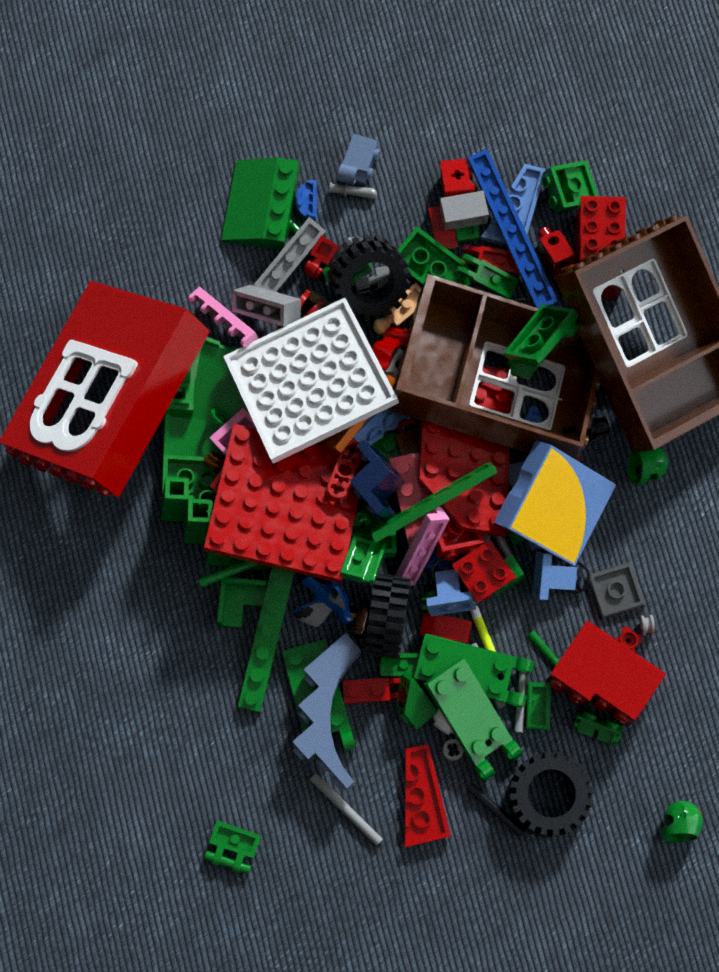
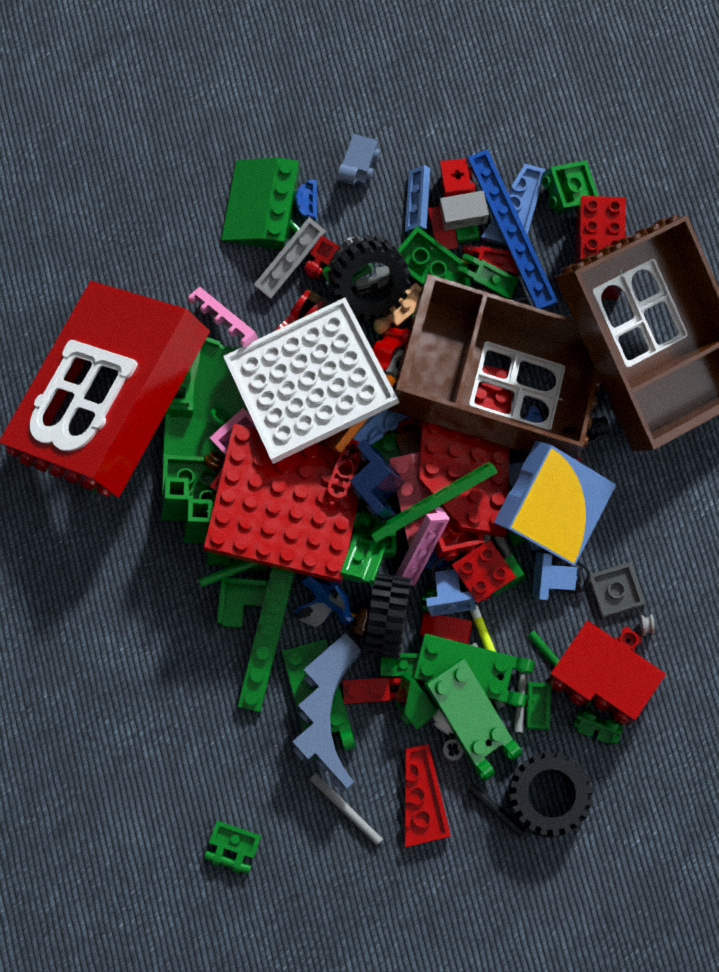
(266, 305): light grey brick -> none
(363, 192): light grey piece -> none
(417, 198): none -> medium blue plate
(539, 338): green slope -> none
(554, 251): red torso -> none
(653, 464): green helmet -> none
(686, 822): green helmet -> none

